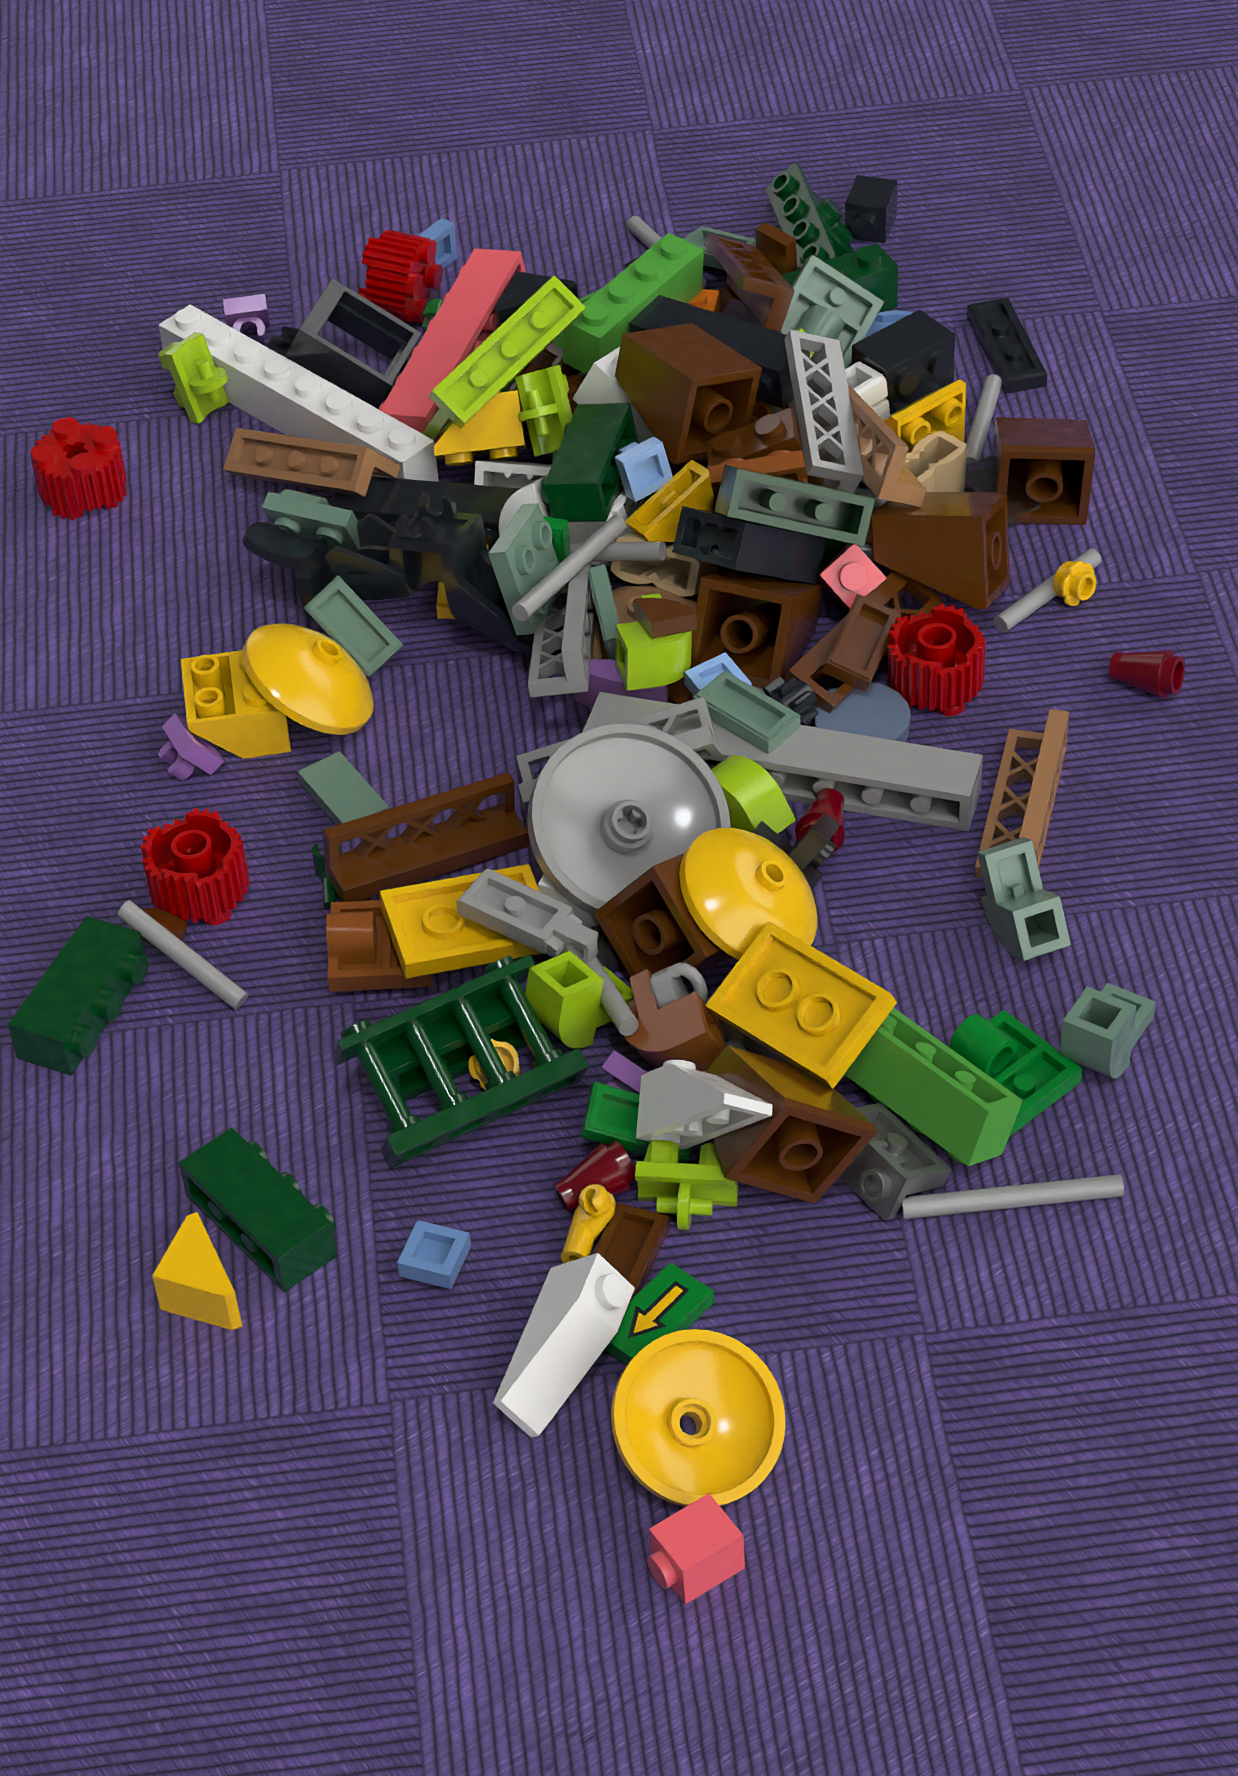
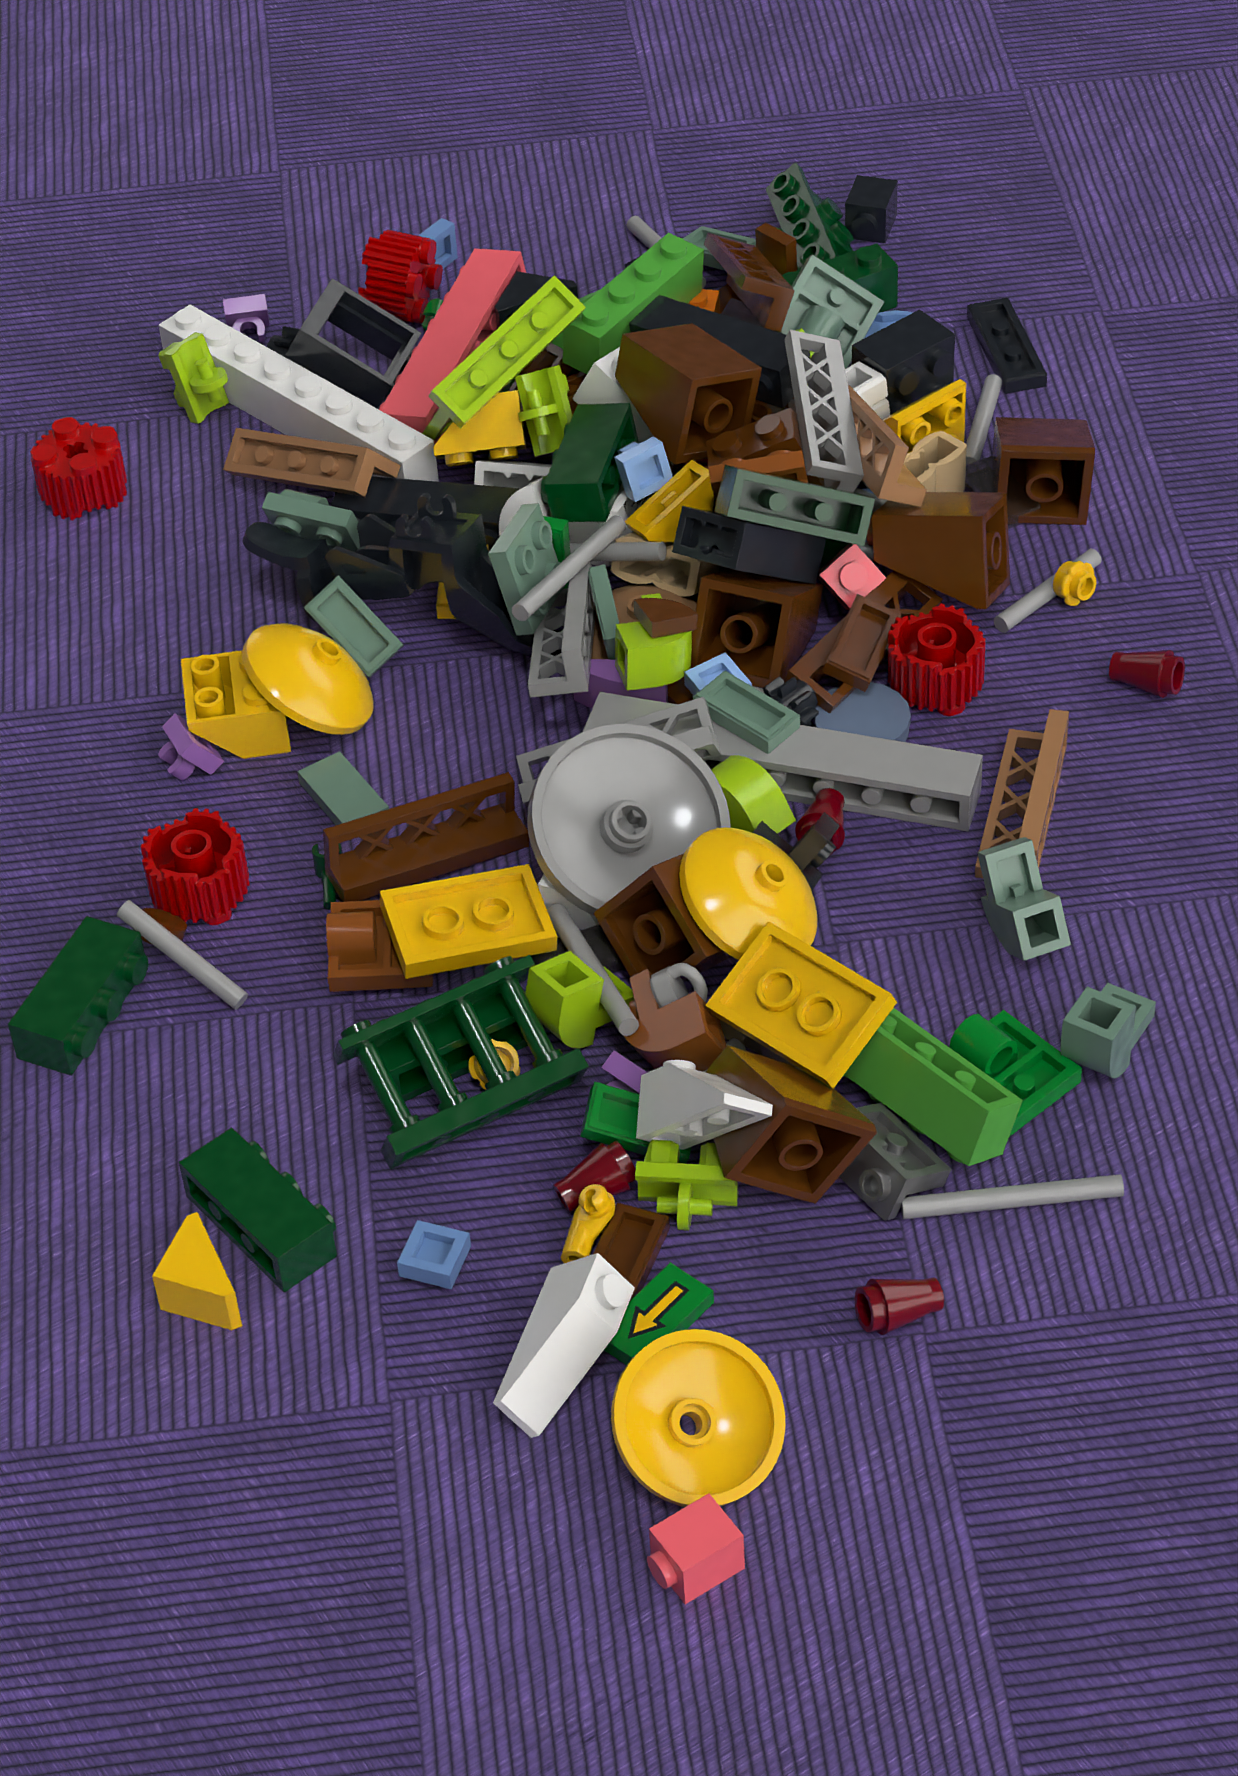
(527, 916): light grey hinge -> none
(893, 1303): none -> dark red cone

